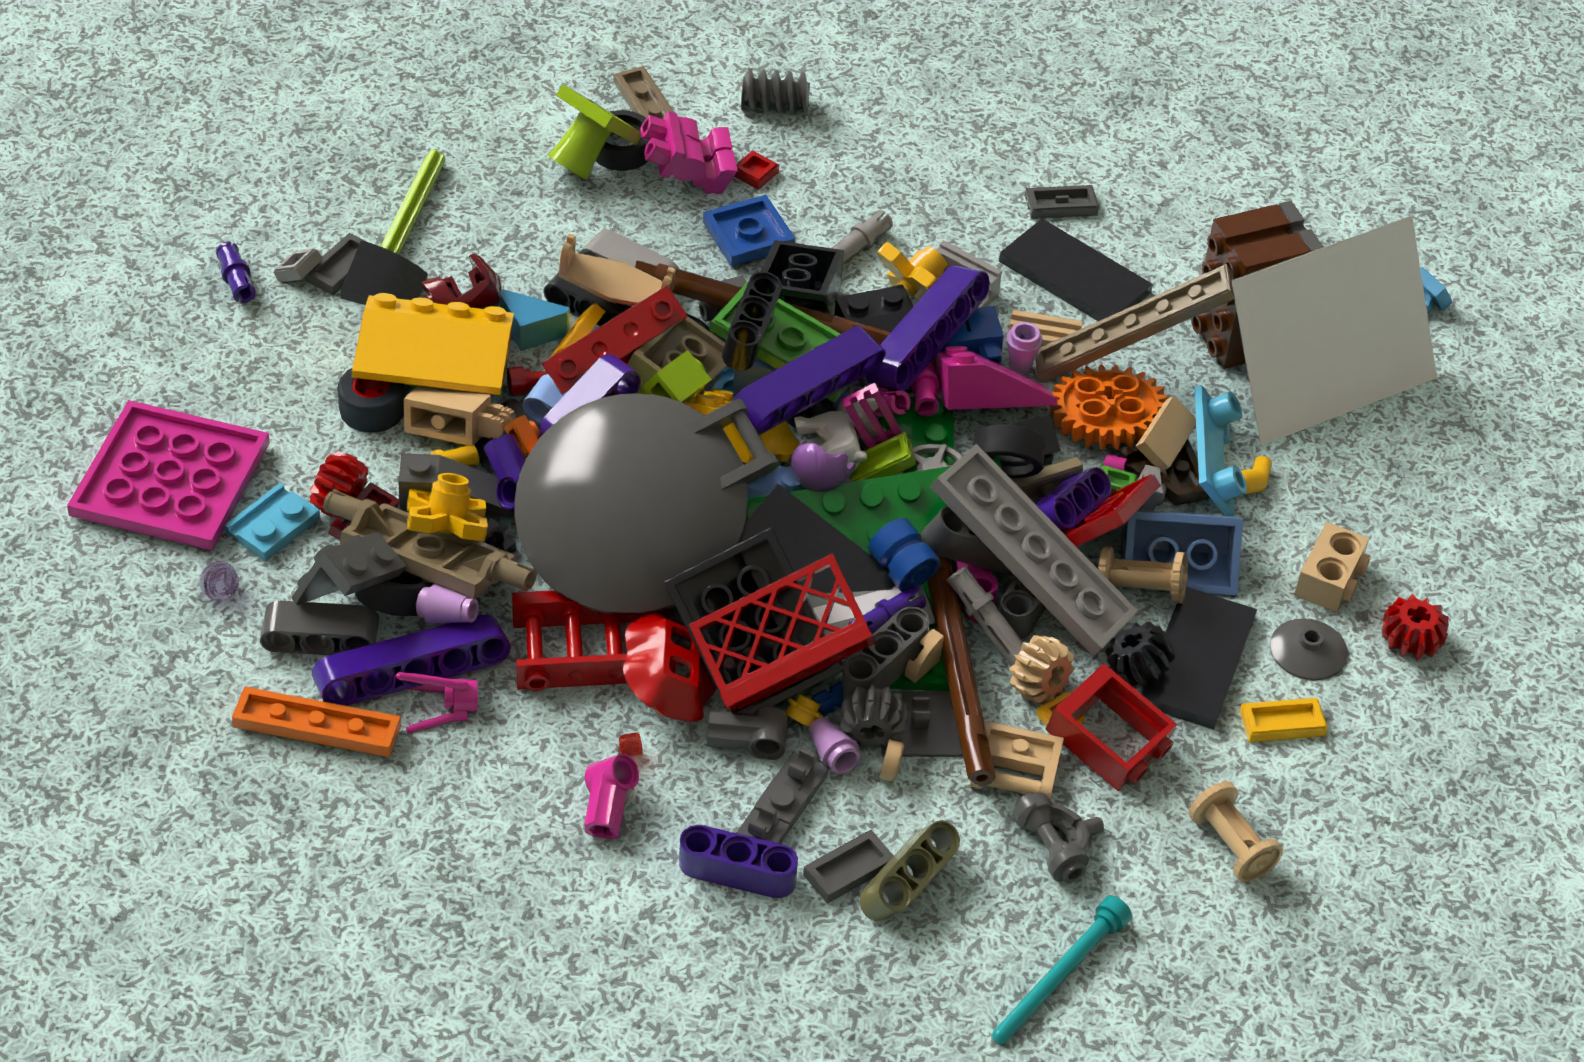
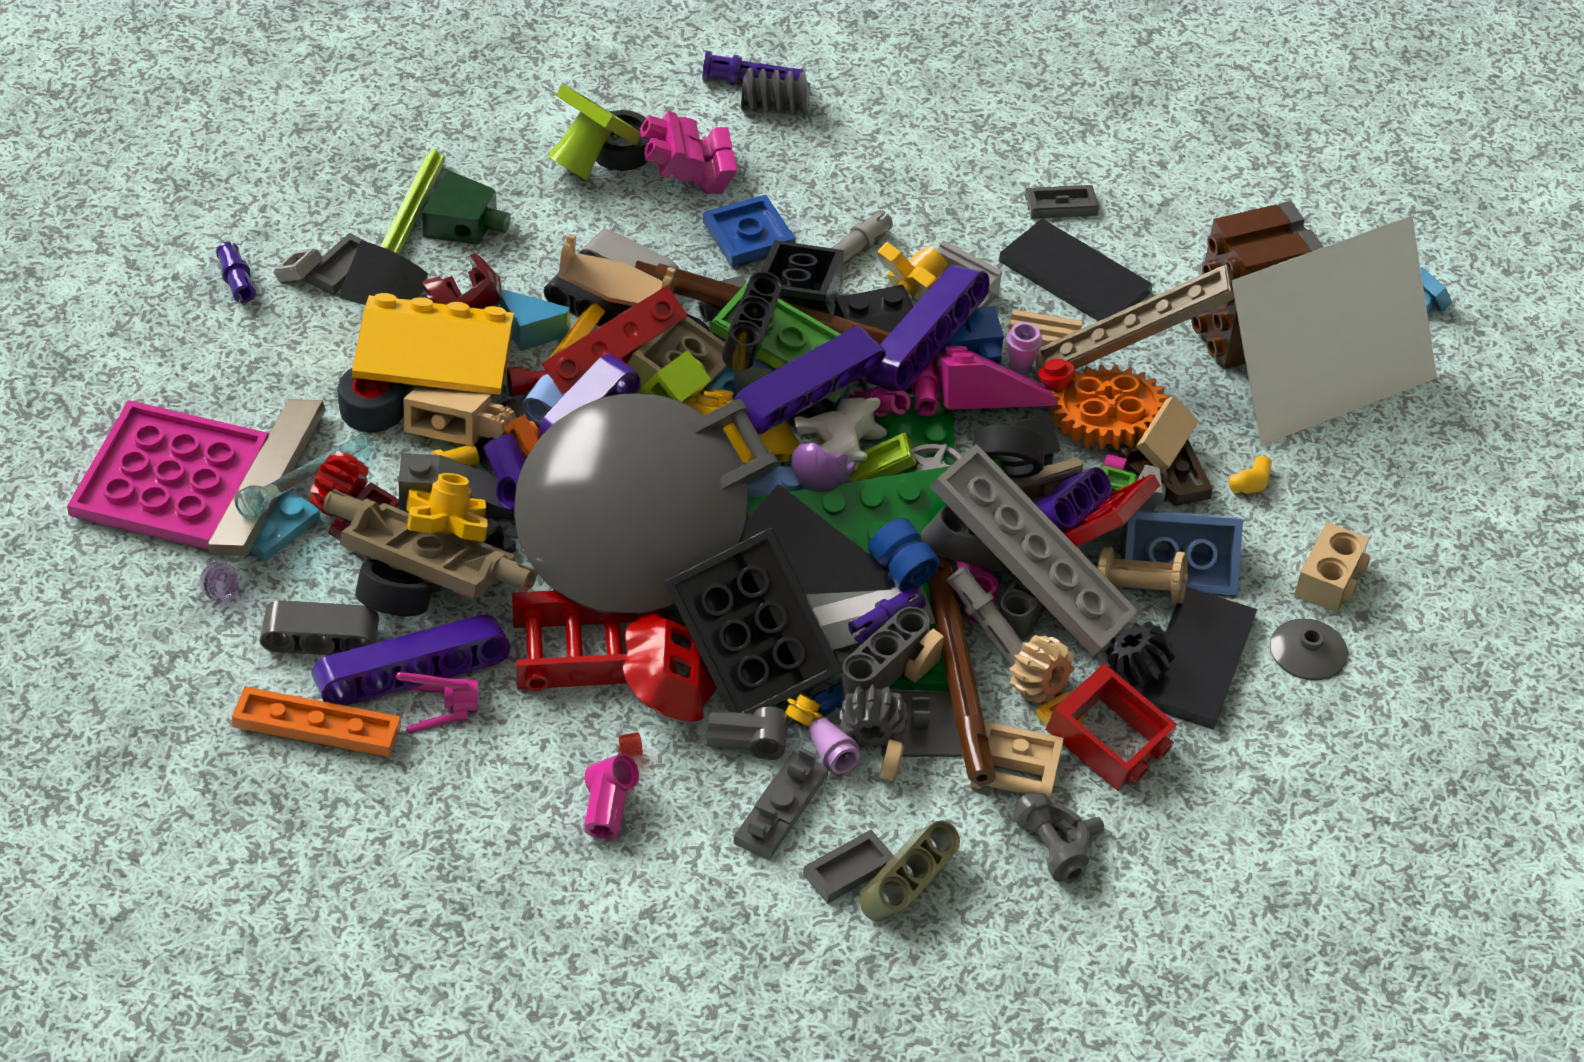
(255, 499): none -> clear light blue piece
(275, 459): none -> tile
(349, 568): dark grey bracket -> none
(445, 606): lavender cone -> none
(462, 211): none -> dark green torso
(641, 92): dark tan tile -> none
(734, 68): none -> dark purple pin
(738, 861): dark purple beam -> none
(756, 169): red tile -> none
(794, 666): red fence -> none
(860, 396): dark pink tile -> none
(1057, 374): none -> red plate
(1110, 917): teal piece -> none
(1212, 432): medium azure brick -> none
(1253, 854): tan hose -> none
(1283, 719): yellow tile -> none
(1415, 626): red gear -> none

